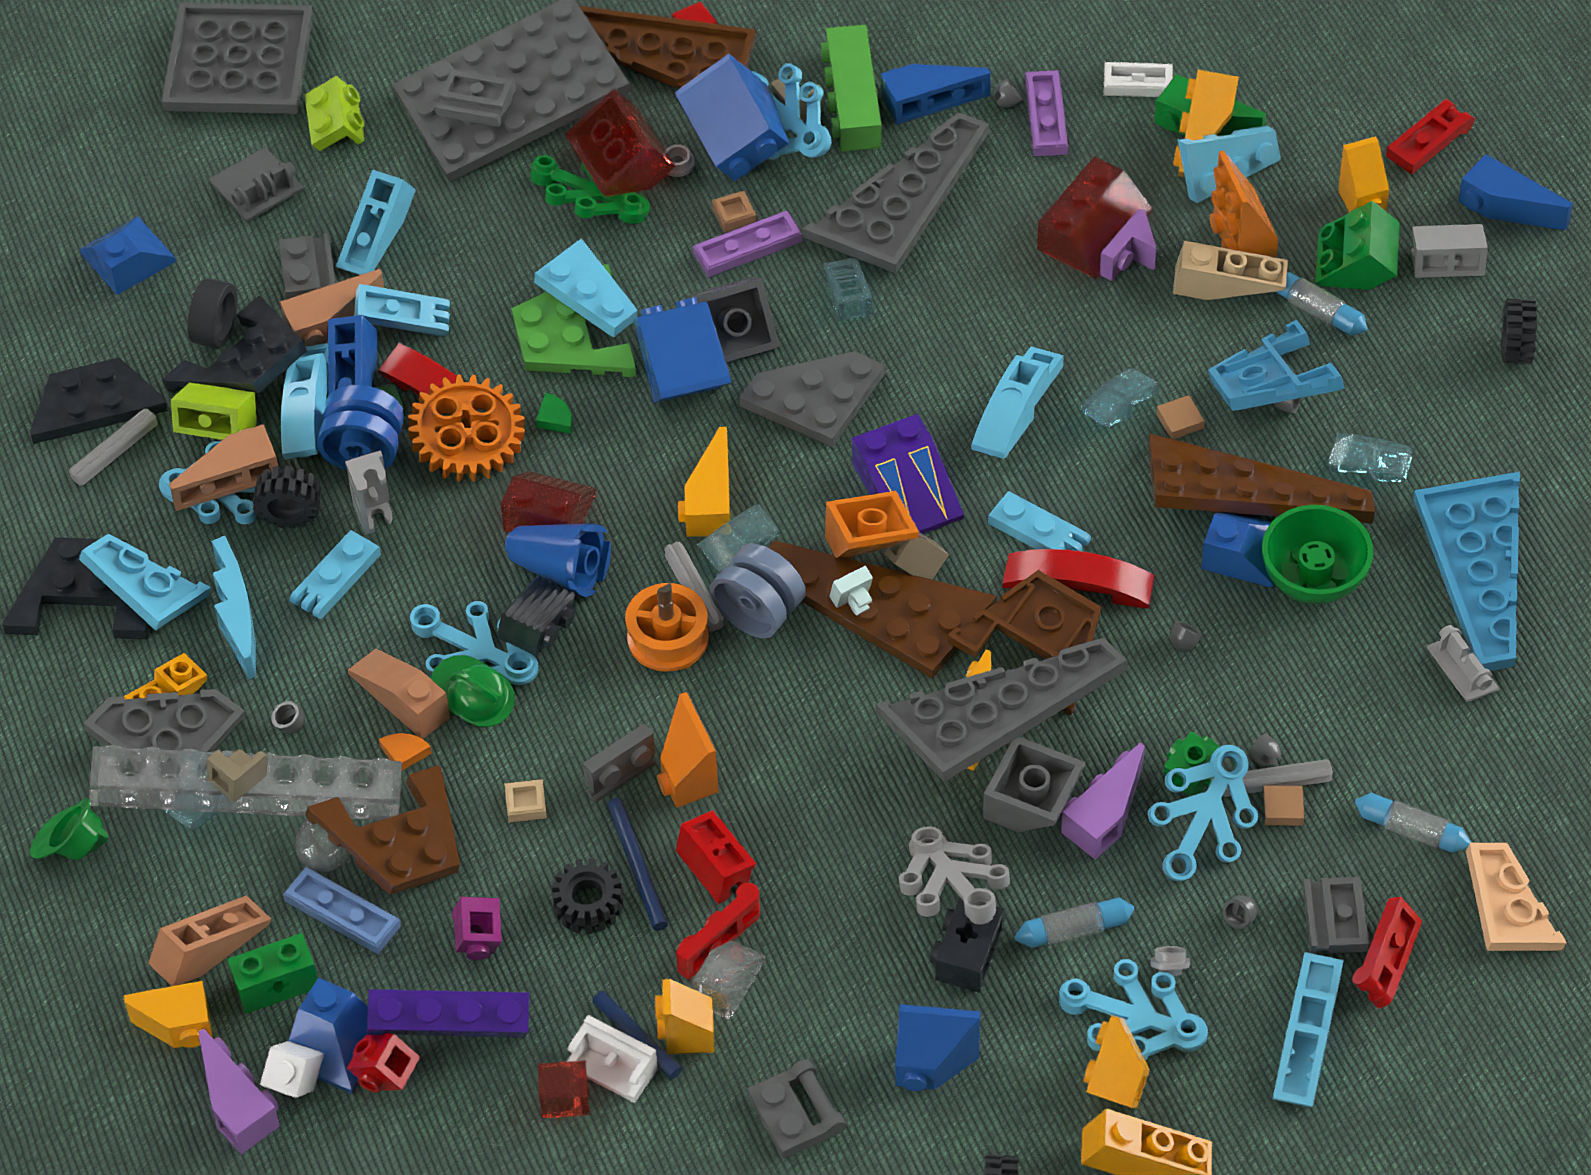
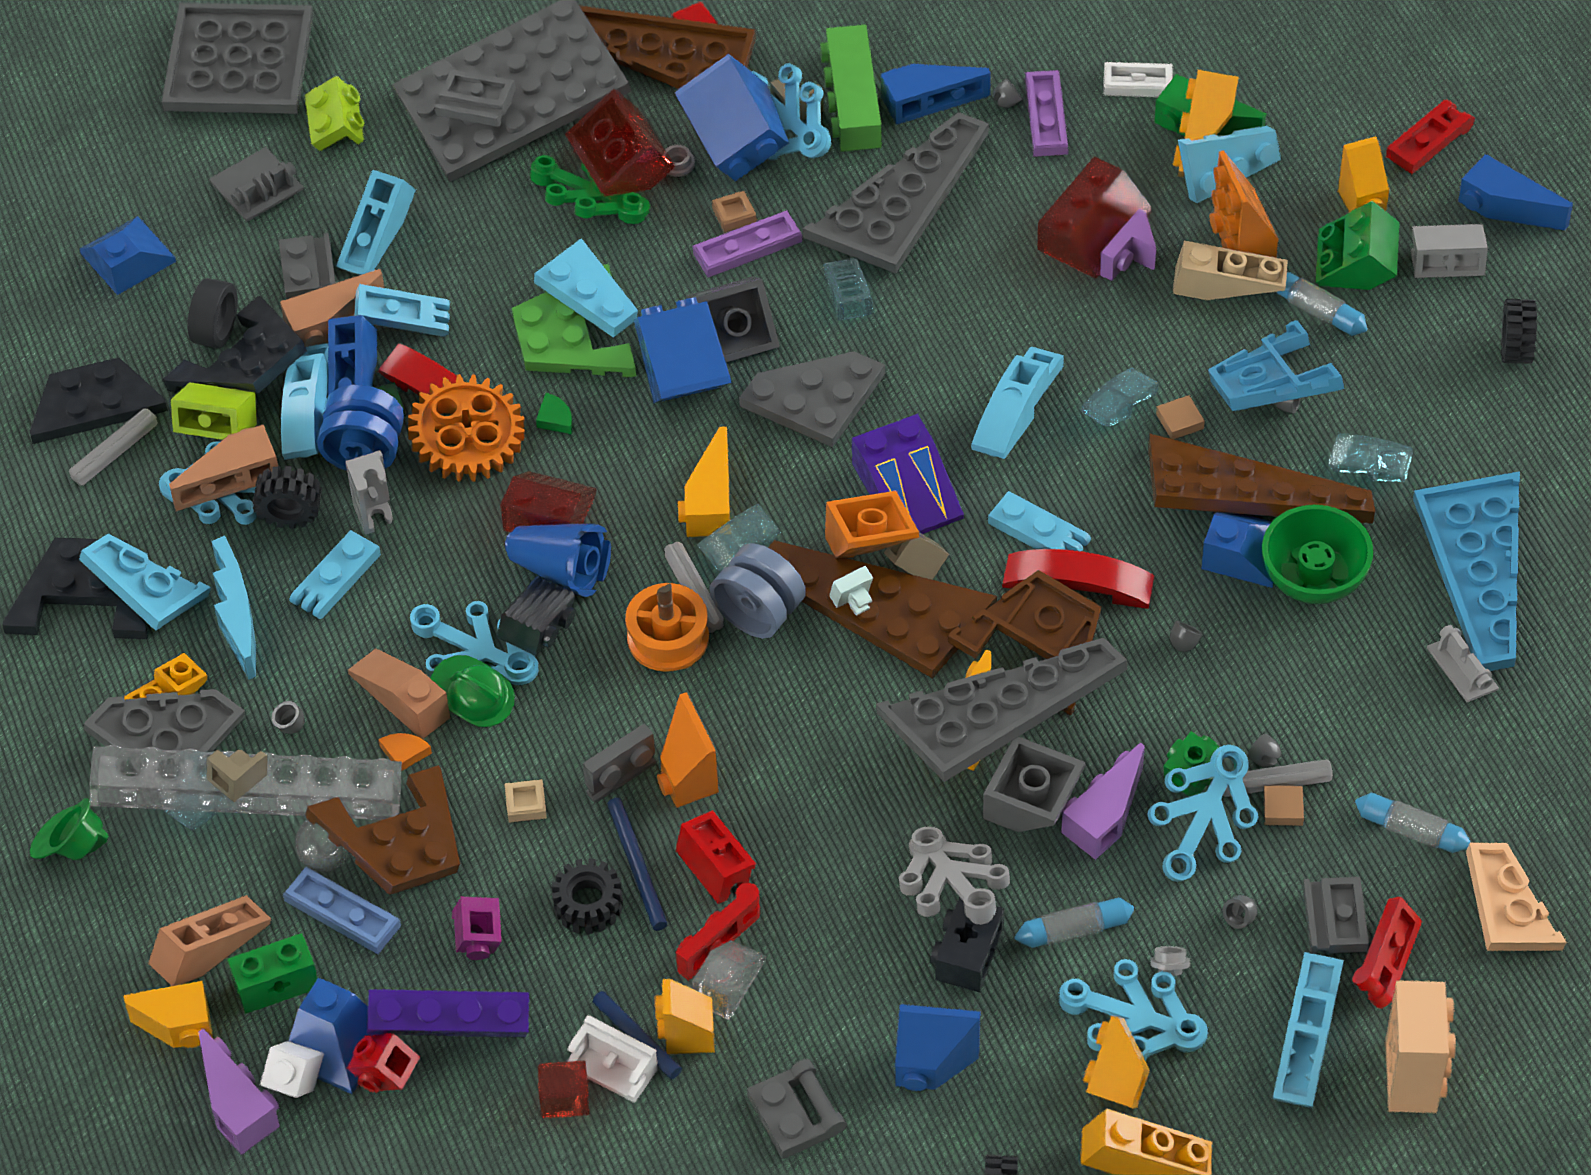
(1419, 1046): none -> light nougat brick

